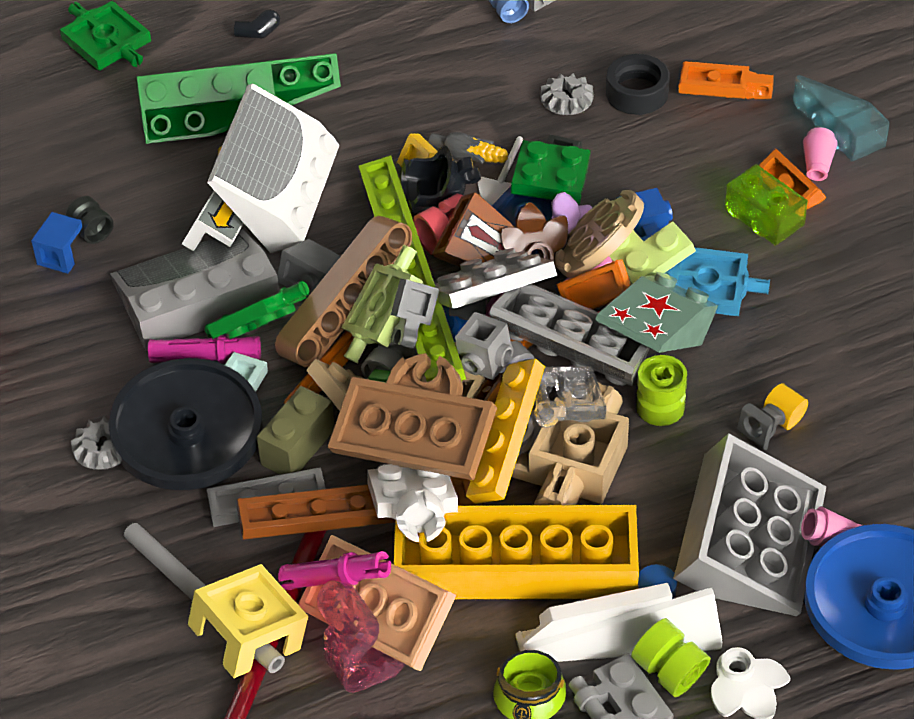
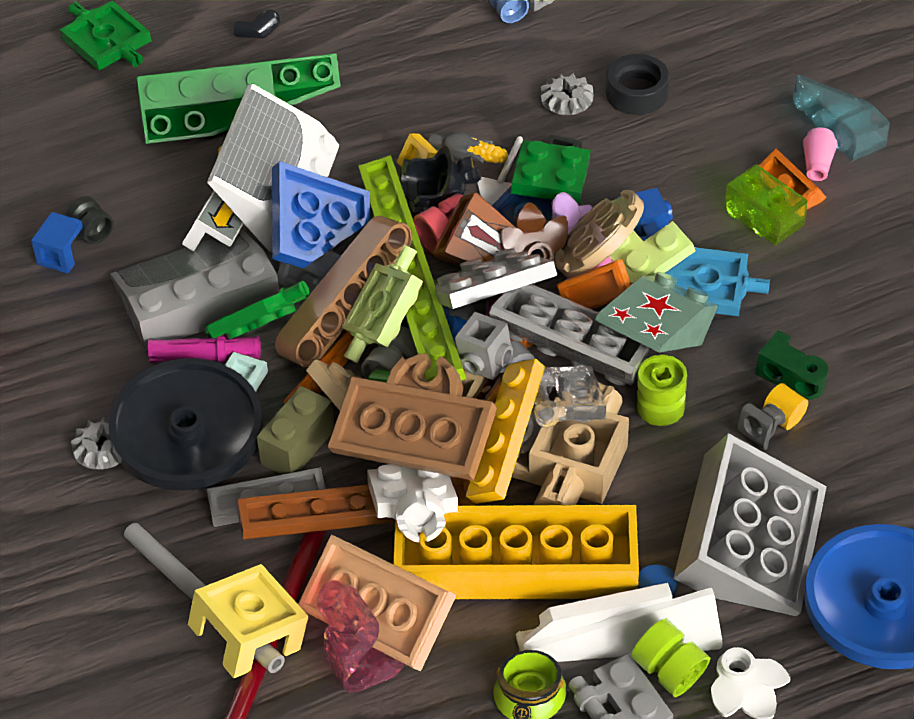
(312, 214): none -> plate
(346, 569): dark pink pin -> none
(413, 306): plate -> none
(724, 81): orange hinge -> none
(786, 365): none -> dark green leg
(822, 525): bright pink cone -> none

